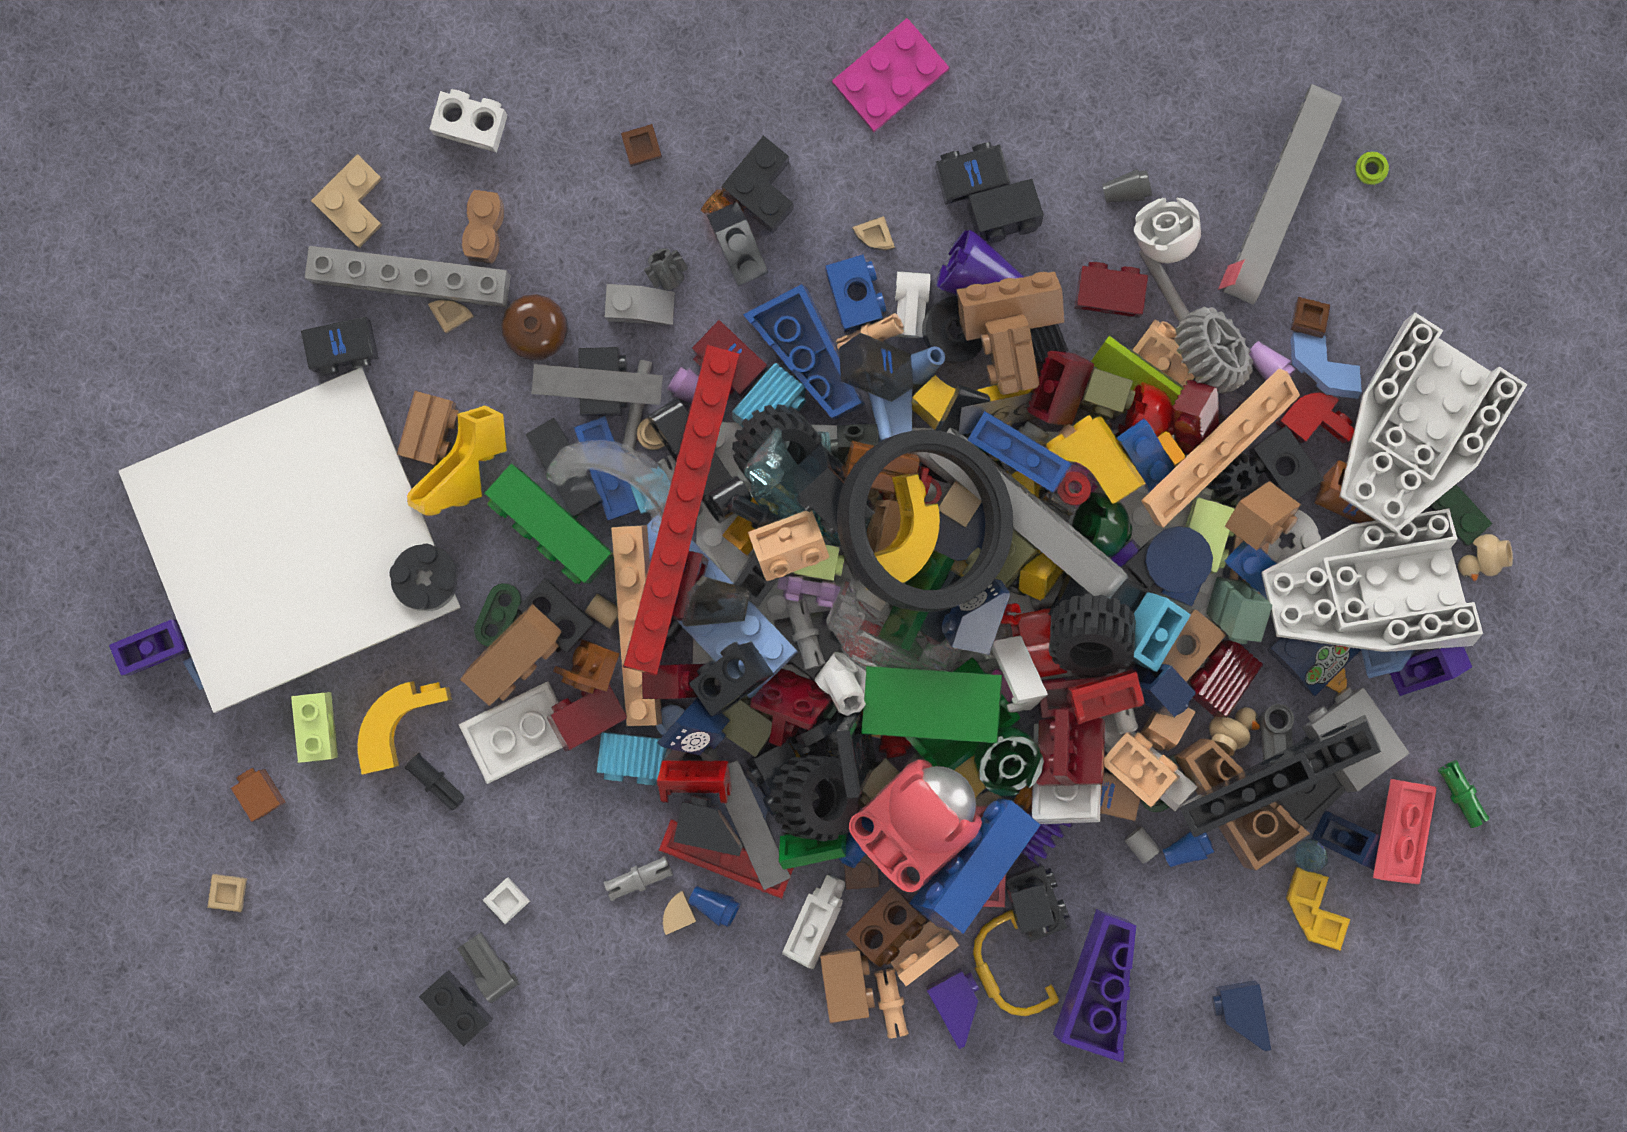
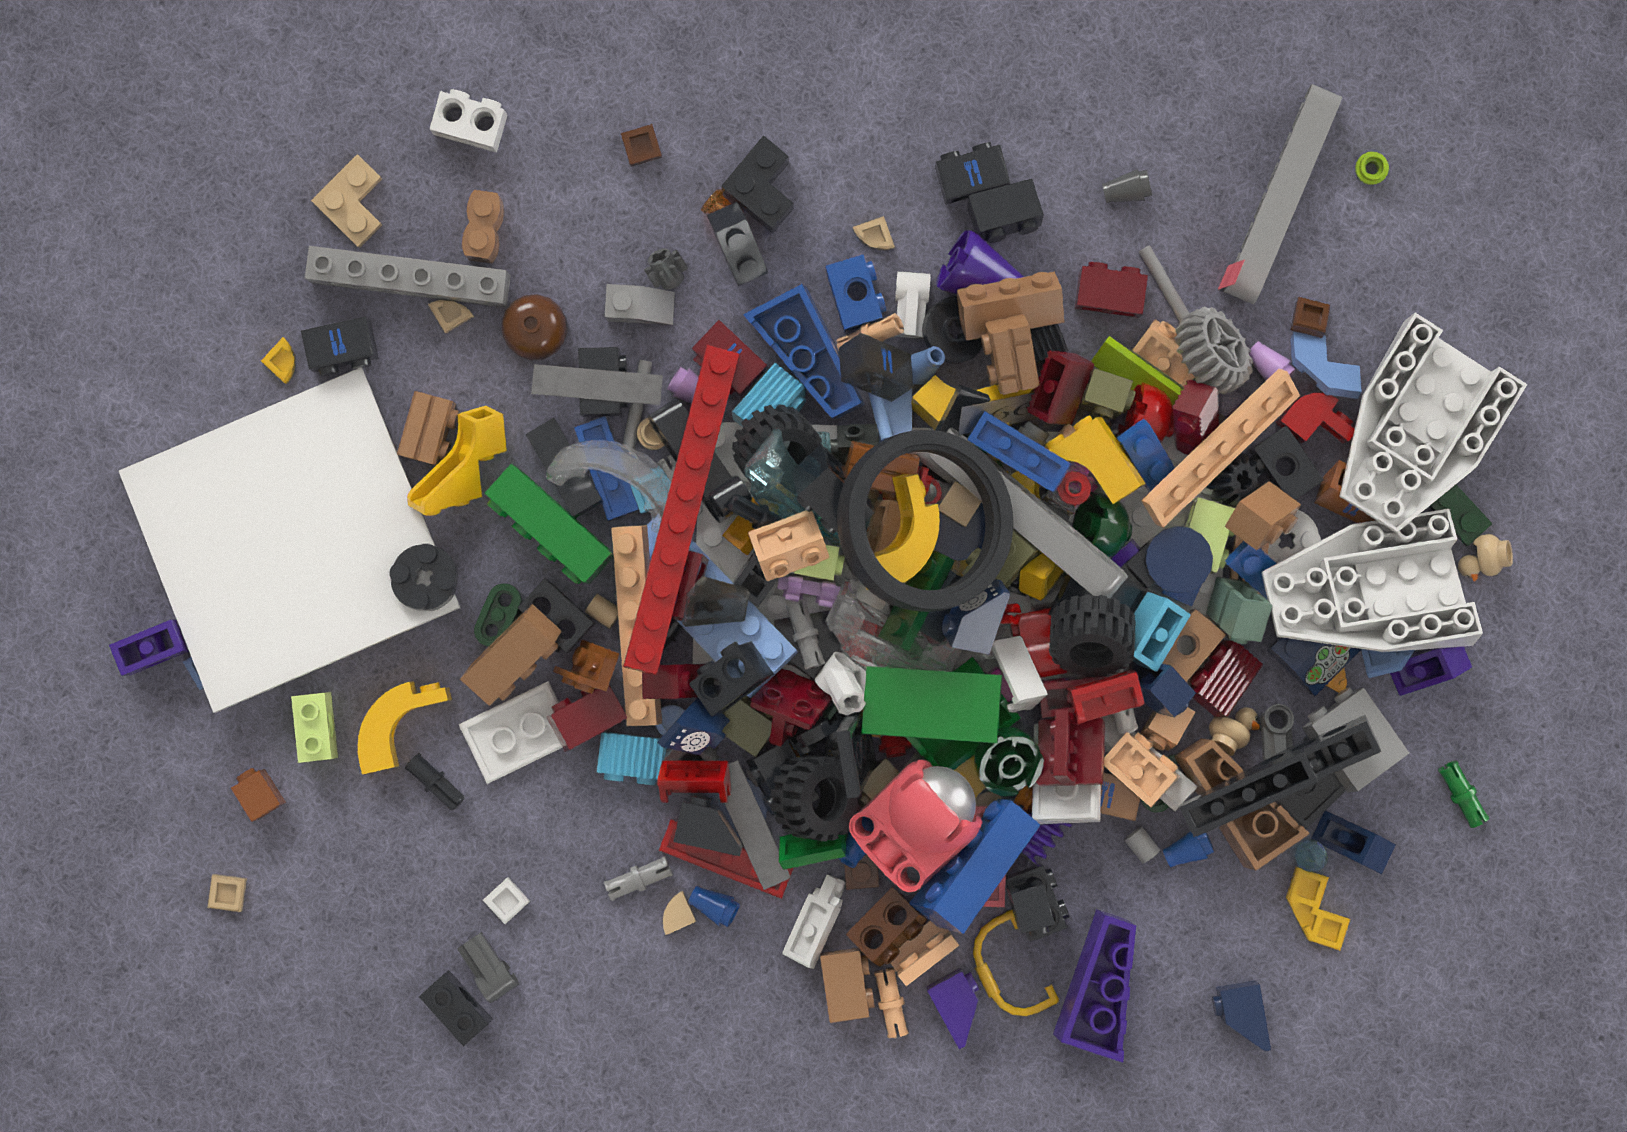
(281, 360): none -> yellow tile
(890, 75): dark pink plate -> none
(1168, 230): white cylinder -> none
(1171, 448): light orange tile -> none
(1404, 832): coral tile -> none

